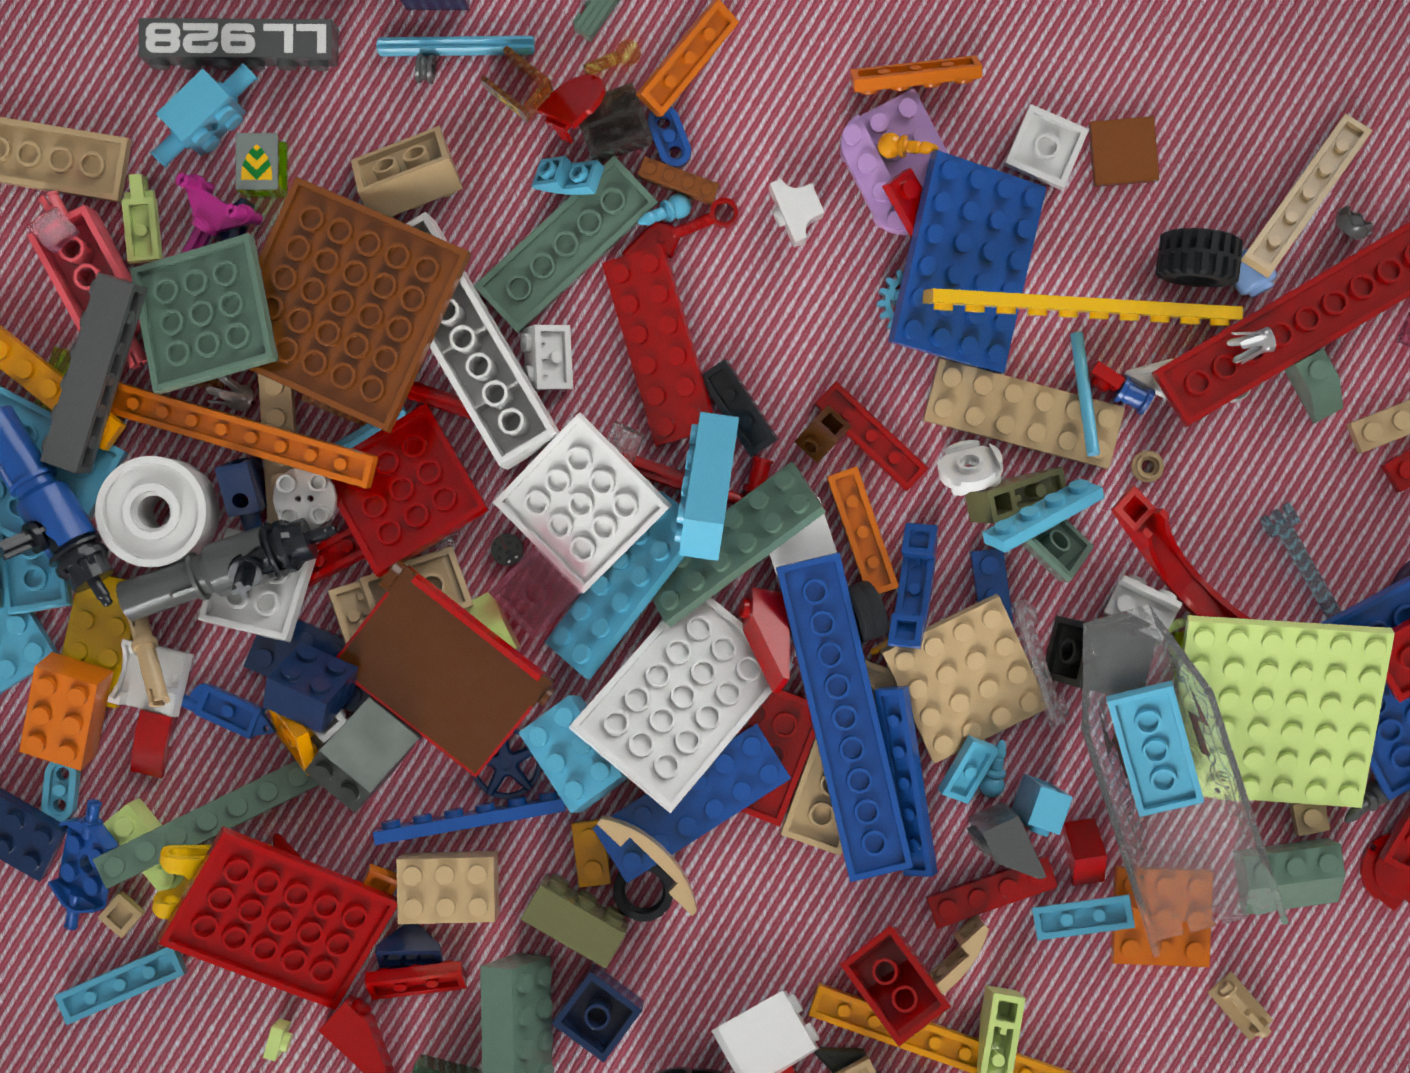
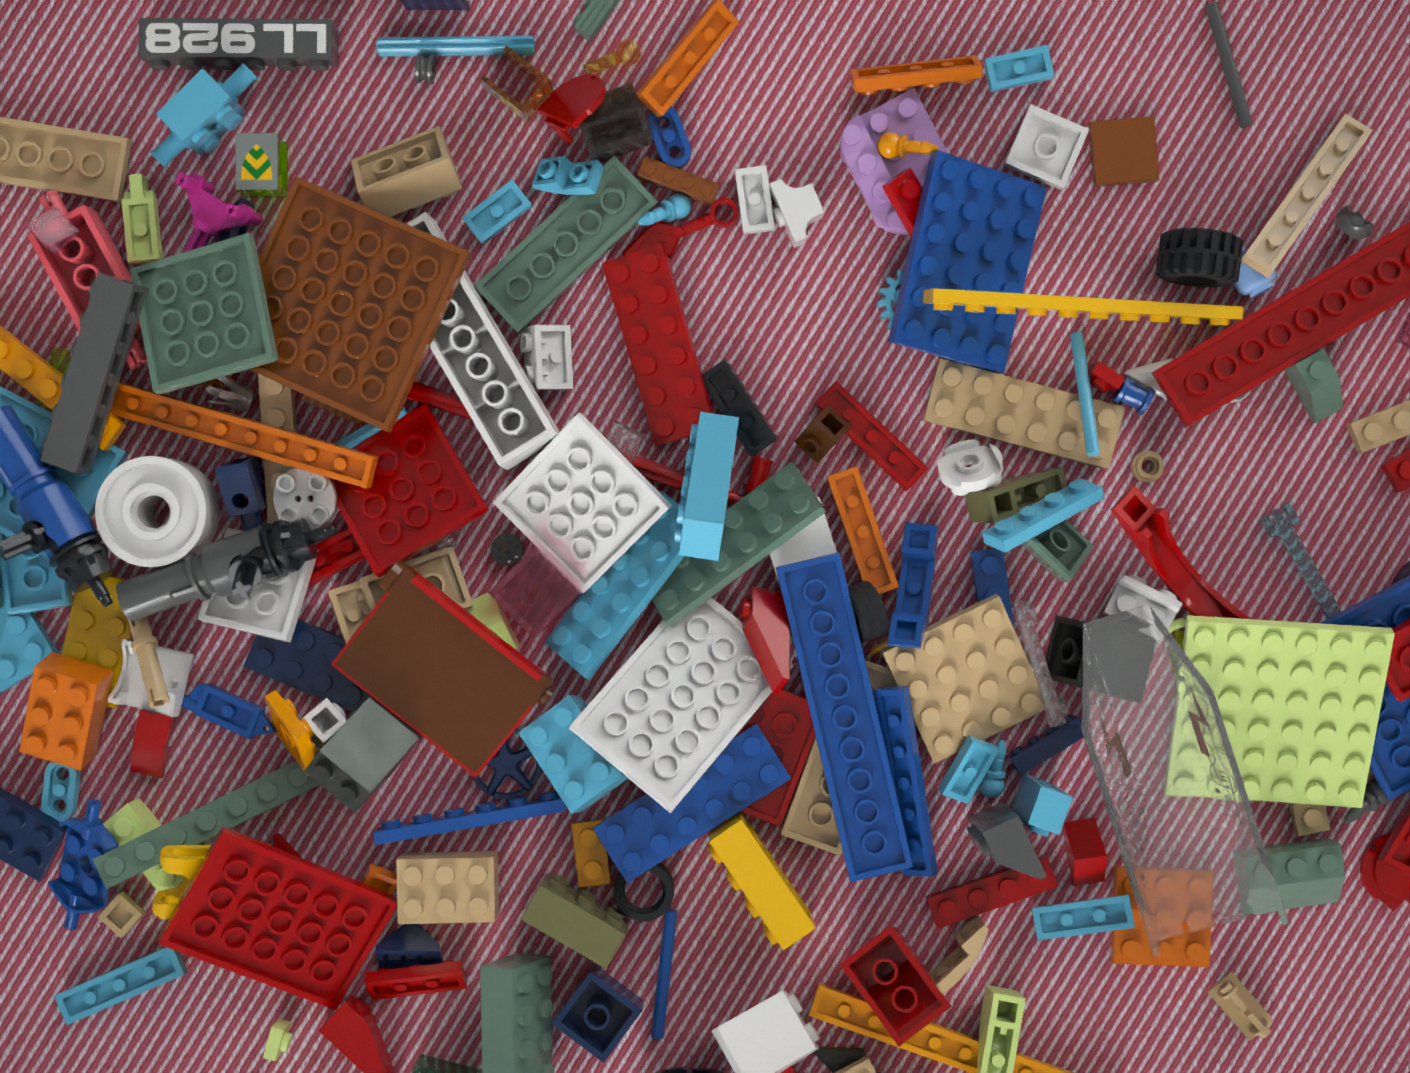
(310, 687): dark blue brick -> none
(497, 212): none -> medium azure plate
(621, 831): tan slope -> none
(664, 974): none -> blue bar
(754, 199): none -> white plate
(762, 881): none -> yellow brick
(1018, 68): none -> medium azure plate
(1047, 745): none -> dark blue piece
(1155, 748): medium azure plate -> none
(1228, 64): none -> dark grey bar
(1258, 342): flat silver piece -> none

